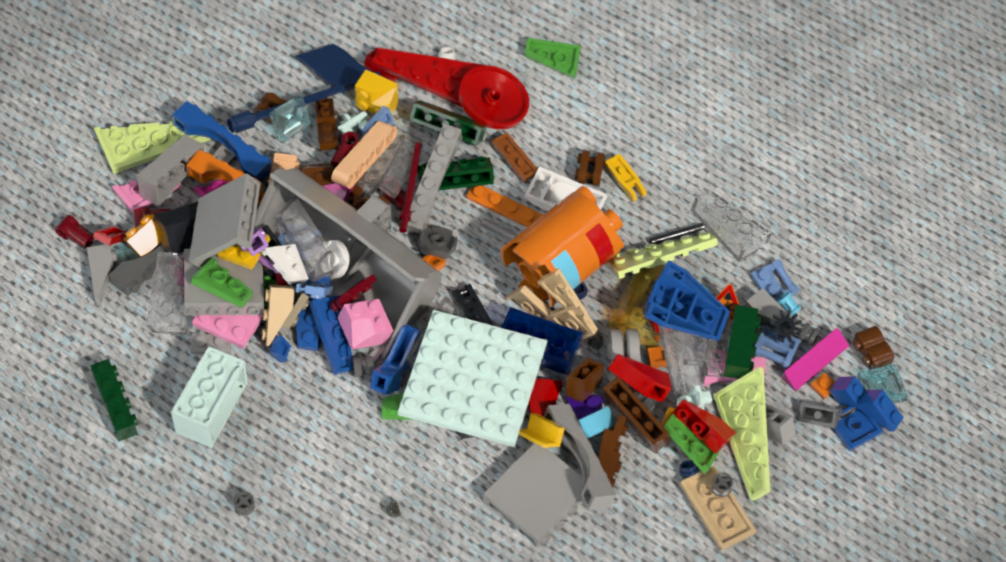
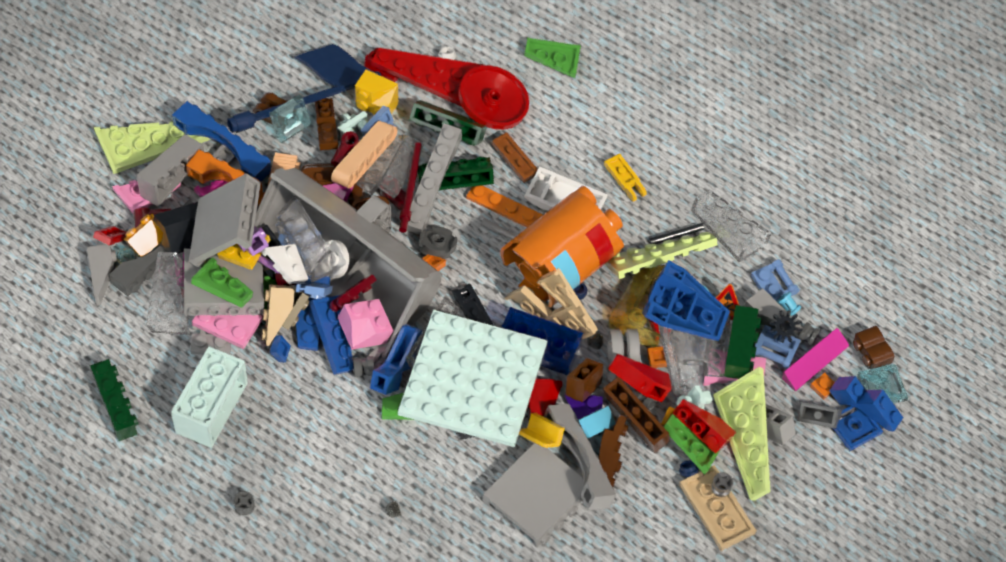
(71, 229): dark red piece -> none
(584, 159): reddish brown brick -> none

